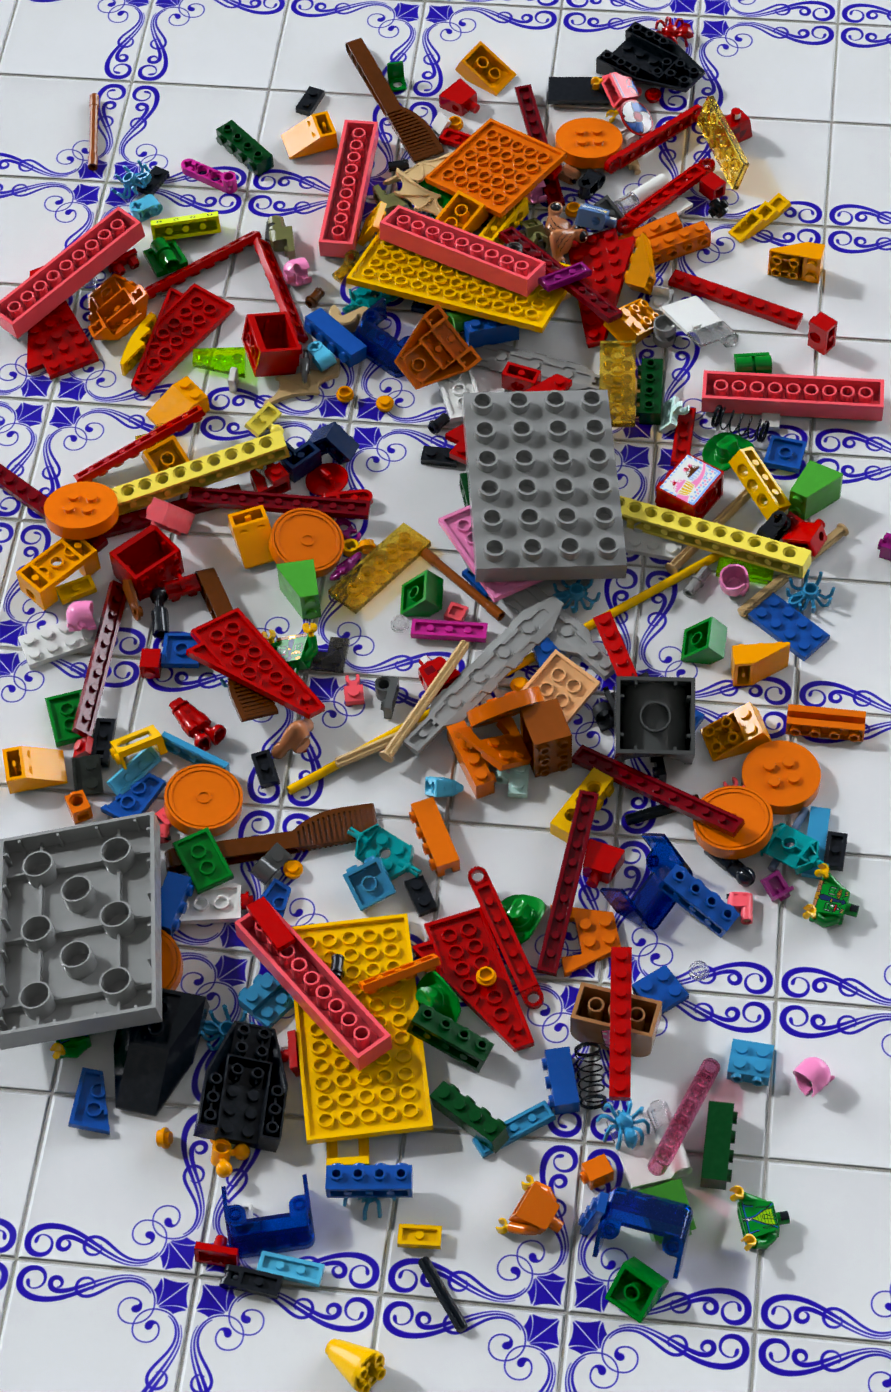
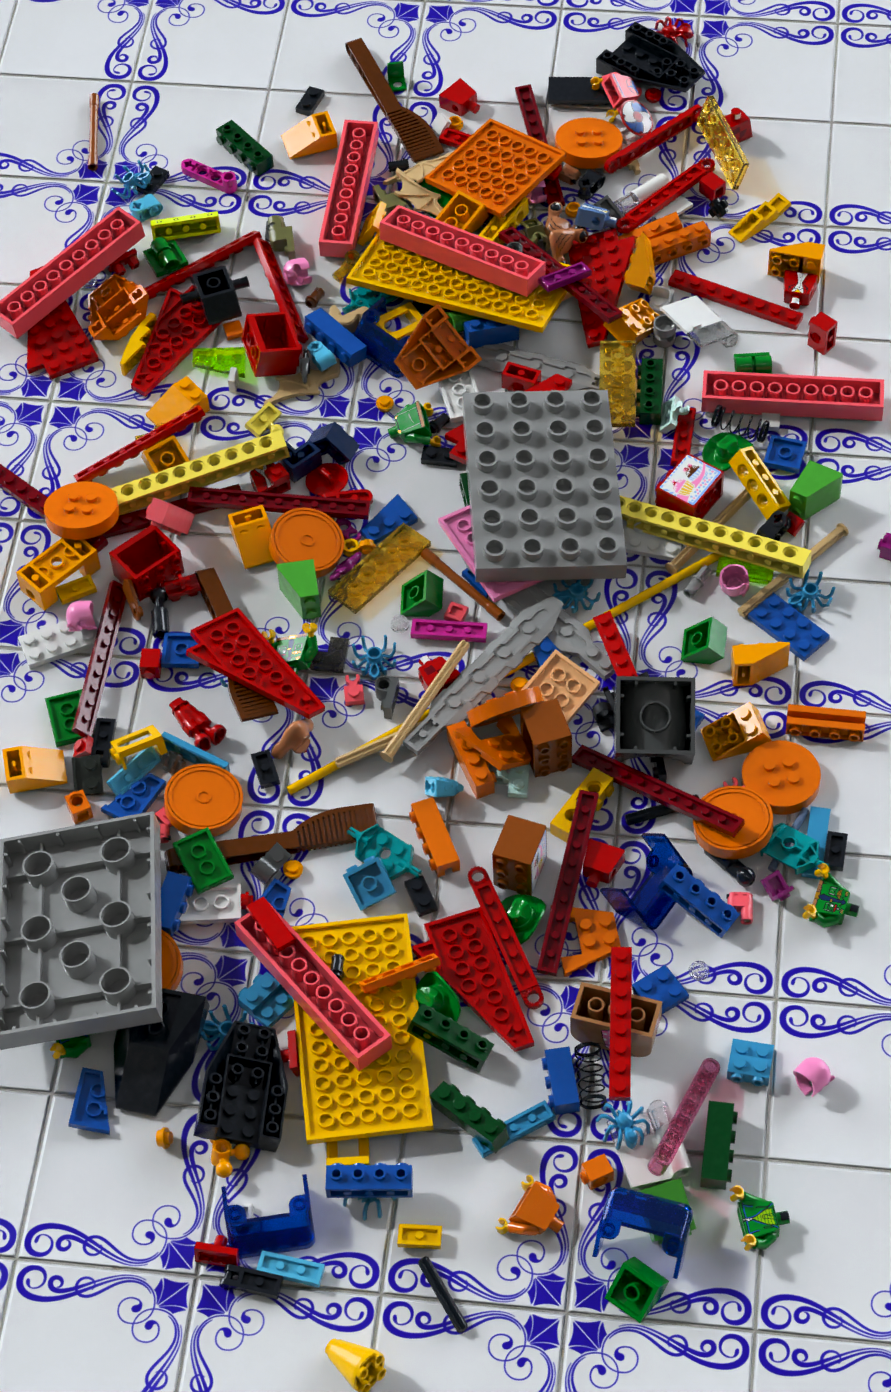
(173, 762): none -> dark grey gear
(216, 294): none -> black slope
(233, 330): none -> orange tile
(345, 394): light orange plate -> none
(374, 657): none -> dark azure animal
(389, 520): none -> blue wing
(411, 314): none -> yellow panel
(414, 426): none -> green torso
(485, 69): light orange slope -> none
(486, 976): light orange plate -> none
(519, 855): none -> dark orange container
(593, 1213): blue plate -> none
(799, 288): none -> red torso
(807, 535): red torso -> none

